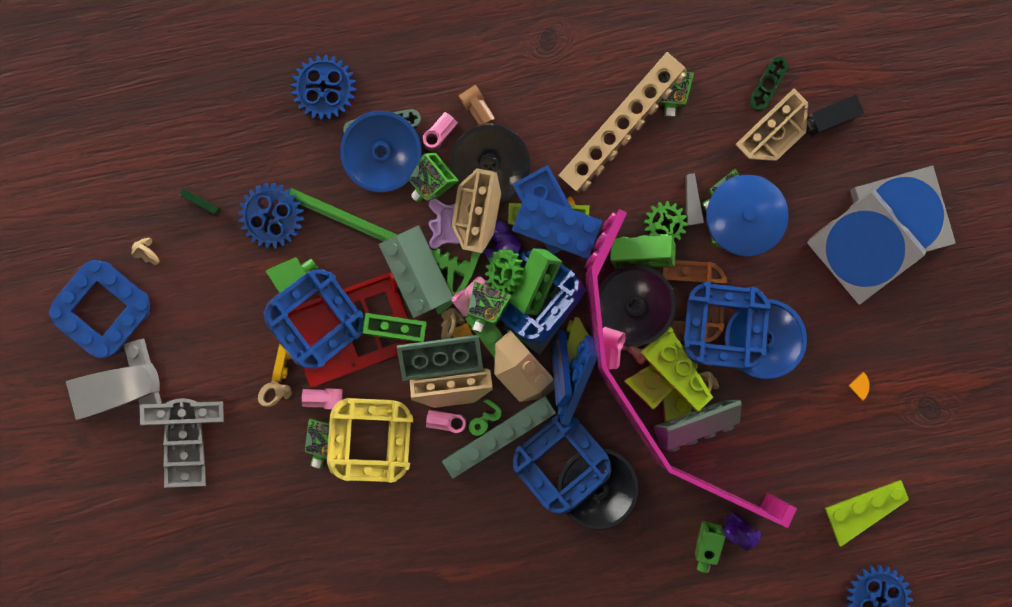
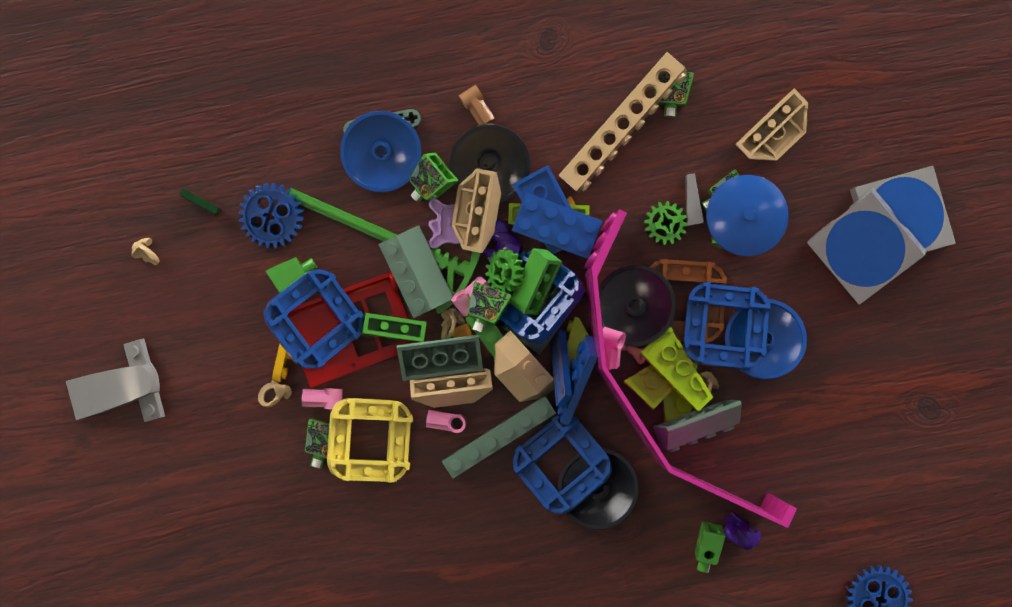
(124, 326): blue plate -> none
(183, 437): light grey slope -> none
(326, 70): blue gear -> none
(440, 130): bright pink piece -> none
(480, 424): bright green leg -> none
(643, 250): bright green brick -> none
(780, 74): dark green beam -> none
(834, 116): black brick -> none
(860, 386): light orange tile -> none
(860, 512): lime wing -> none

